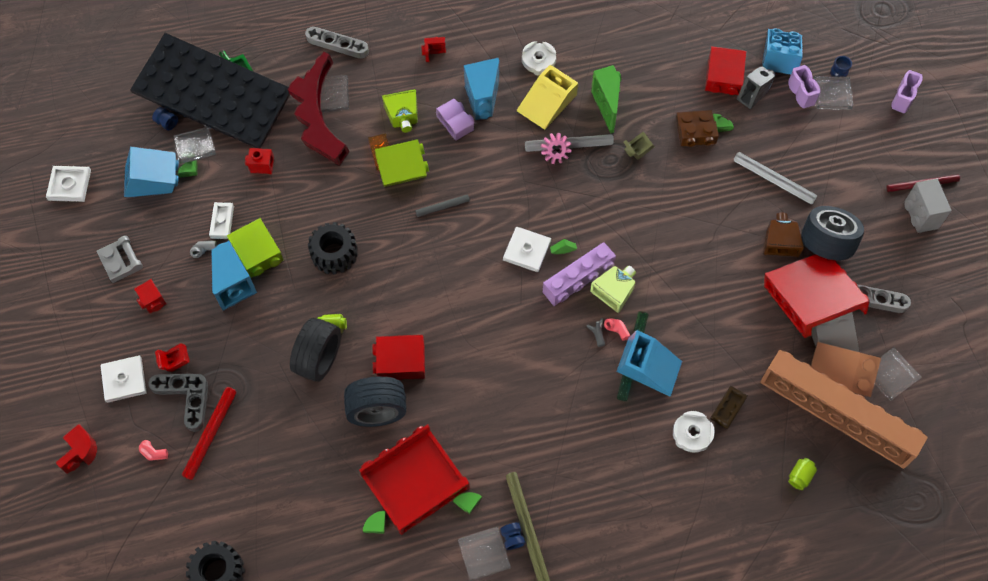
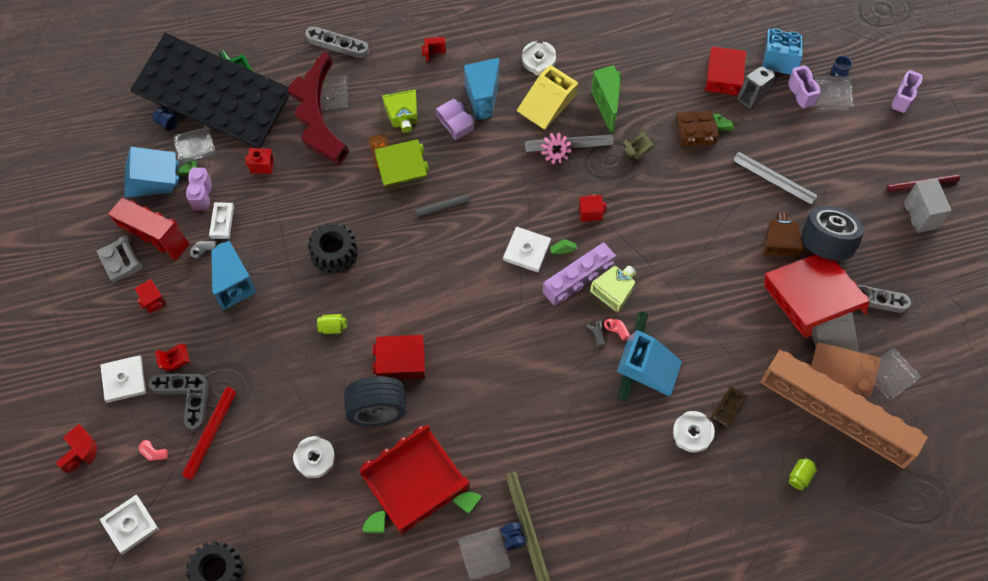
(68, 183): white plate -> none
(129, 524): none -> white plate
(150, 227): none -> wedge
(198, 189): none -> lavender brick
(255, 248): lime brick -> none
(315, 349): black tyre -> none
(318, 446): none -> white plate
(591, 208): none -> red brick

